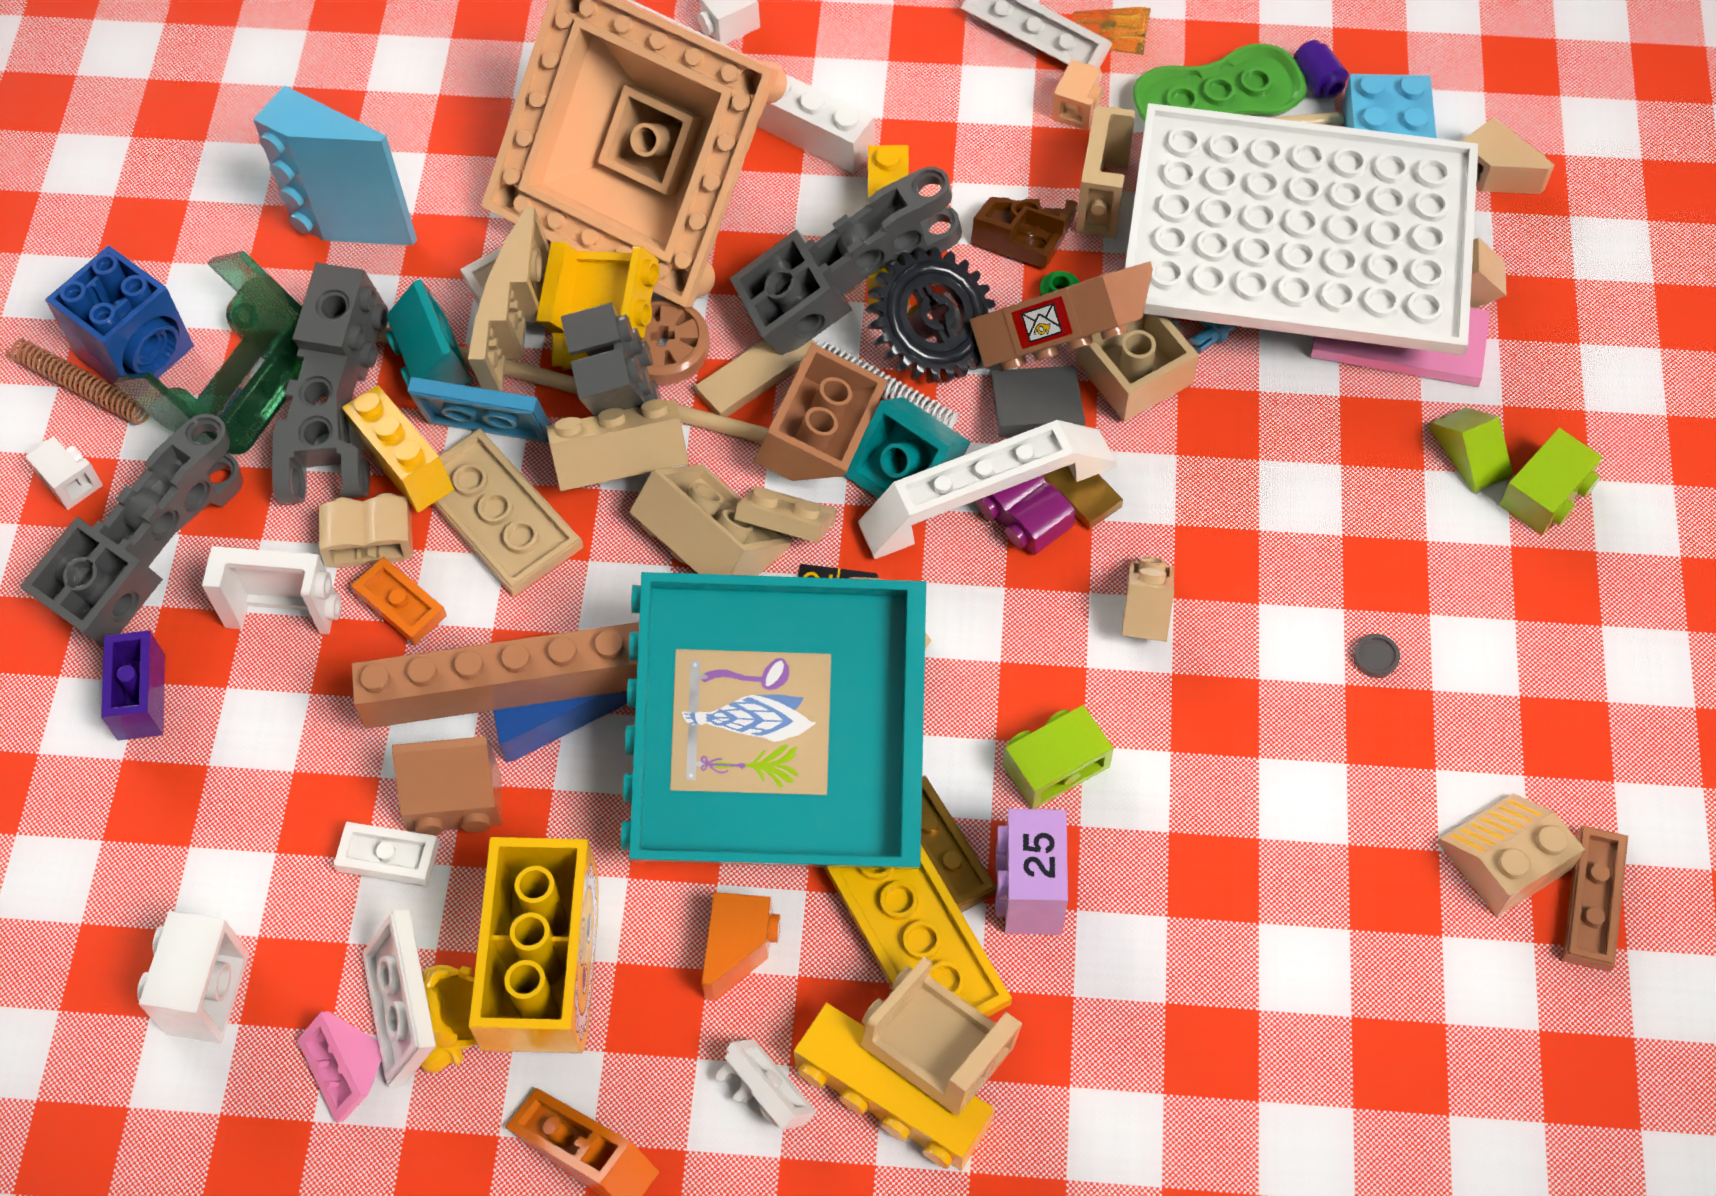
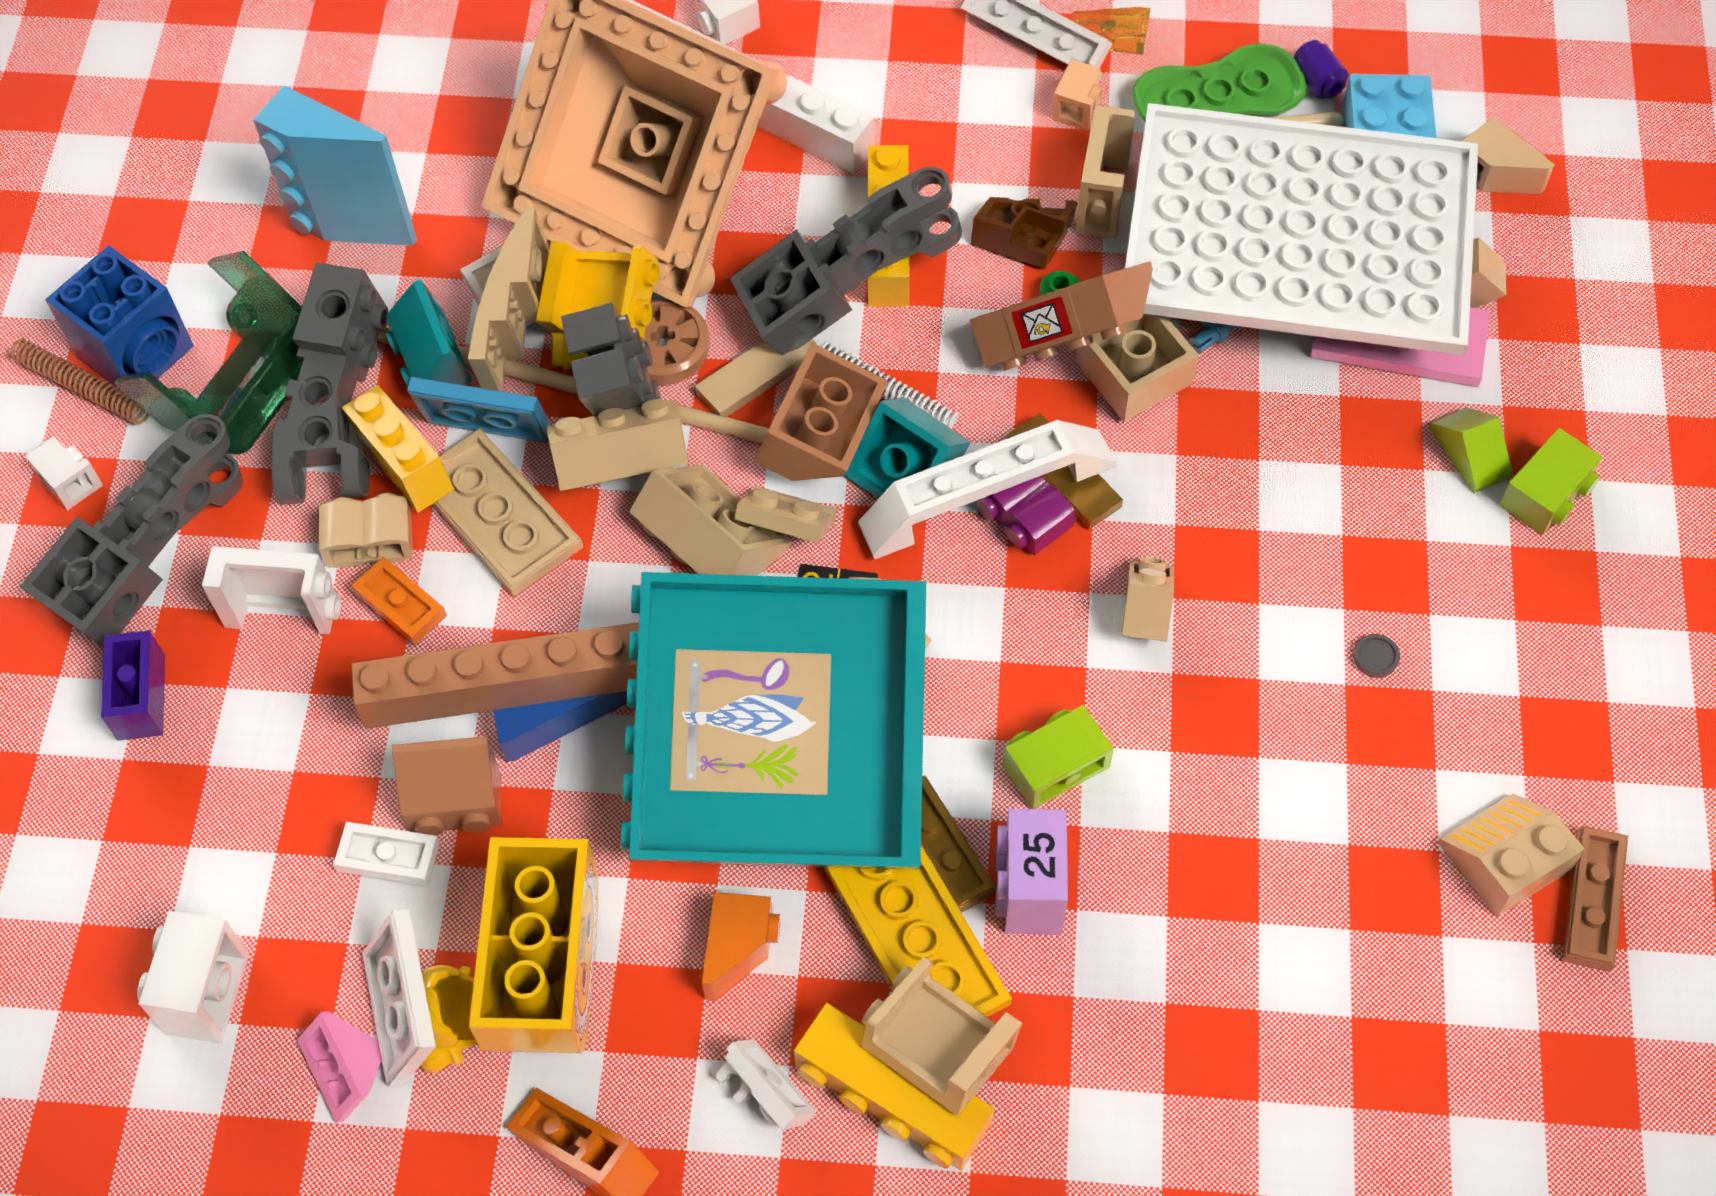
(908, 331): black gear -> none
(1035, 397): dark grey tile -> none

